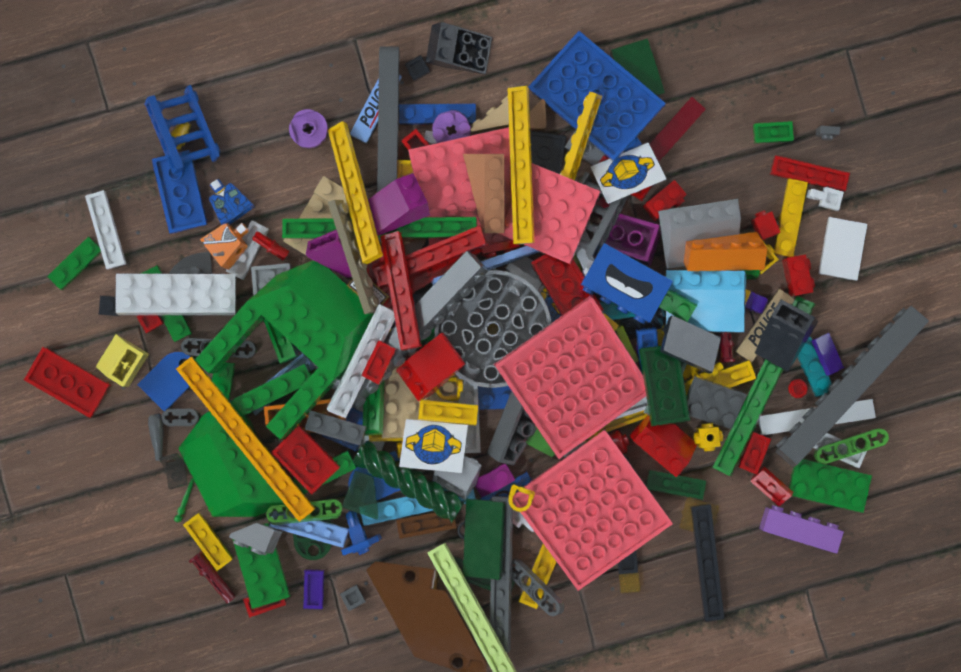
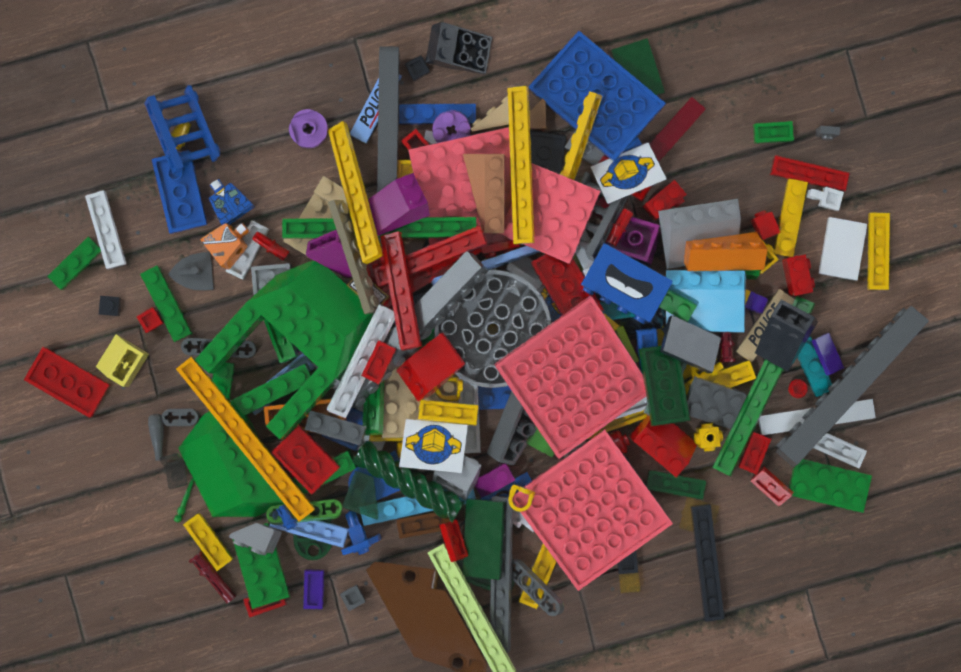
(164, 382): blue tile -> none
(176, 294): white brick -> none
(287, 517): none -> blue pin
(453, 540): none -> red plate
(619, 227): none -> red axle
(801, 530): medium lavender brick -> none
(852, 449): bright green beam -> none
(878, 251): none -> yellow plate

